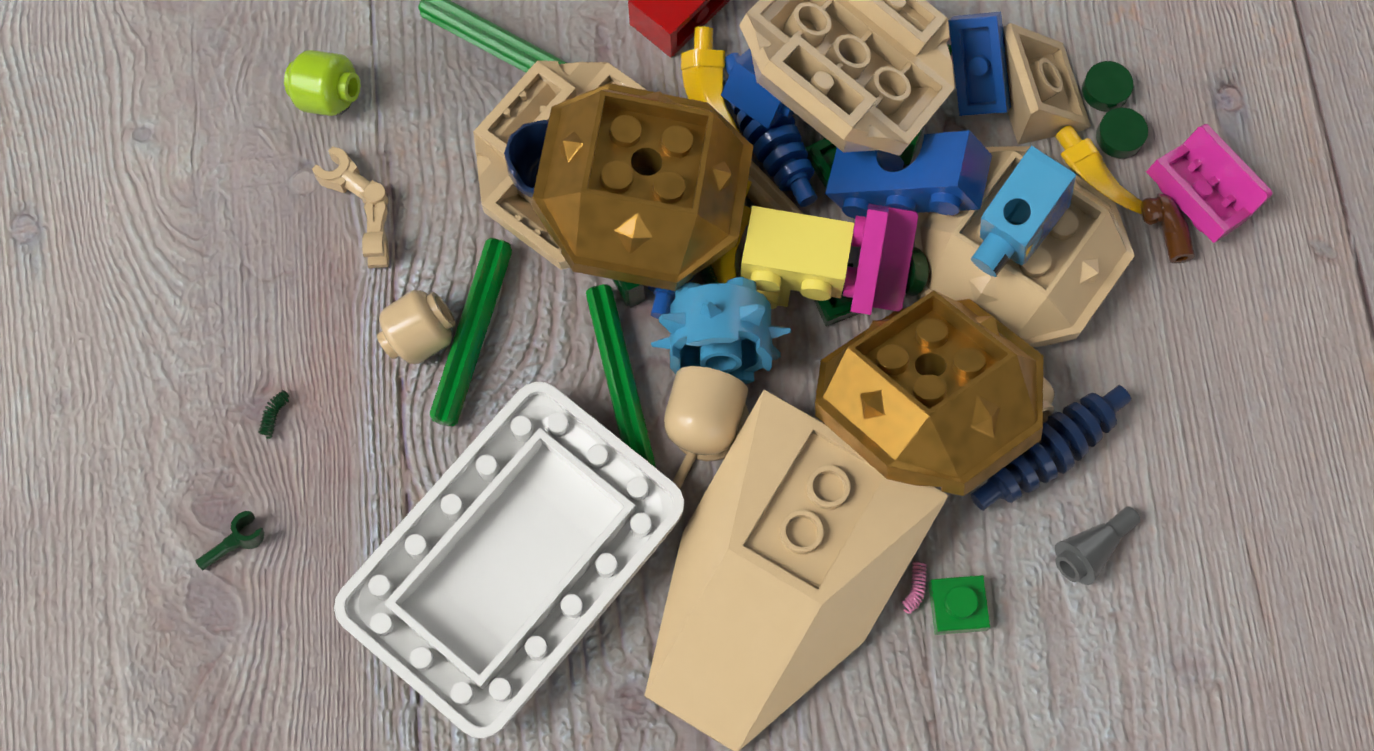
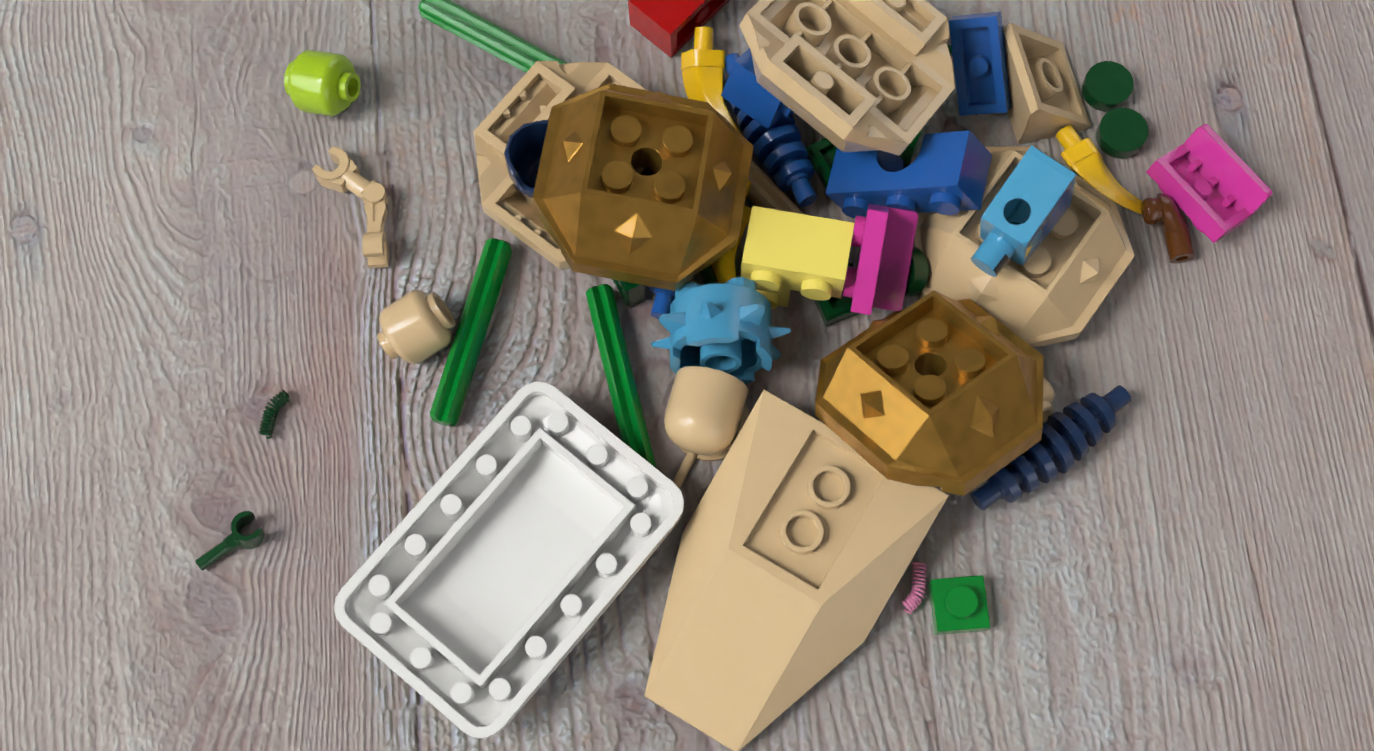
(1086, 553): dark grey cone -> none

